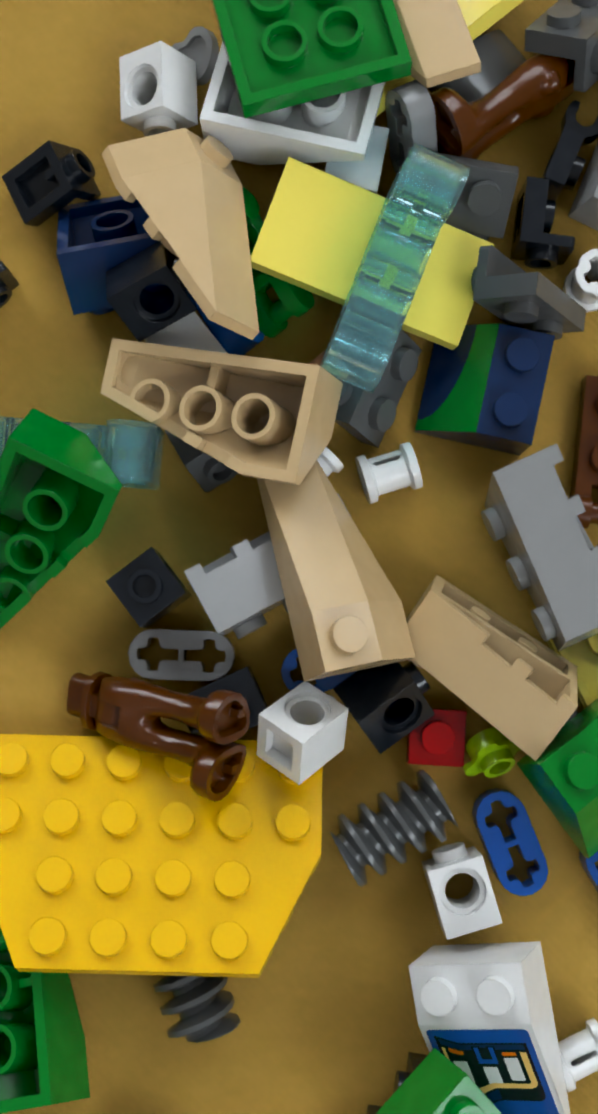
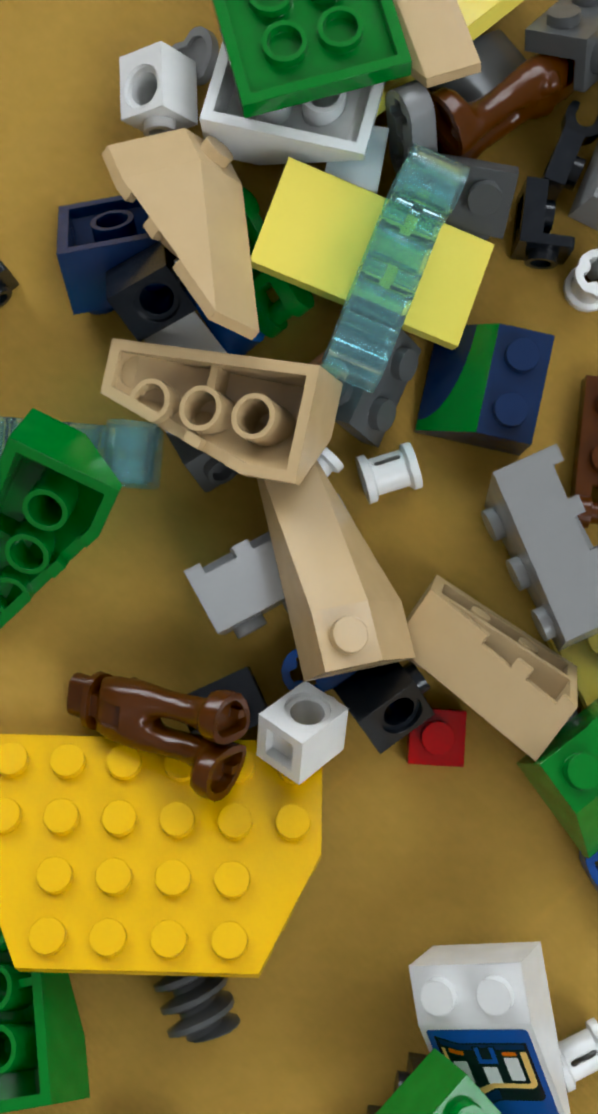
(50, 181): black bracket -> none
(148, 588): black brick -> none
(183, 641): light grey beam -> none
(393, 827): dark grey piece -> none
(471, 912): white brick -> none
(490, 754): lime plate -> none
(521, 835): blue beam -> none
(523, 297): dark grey bracket -> none

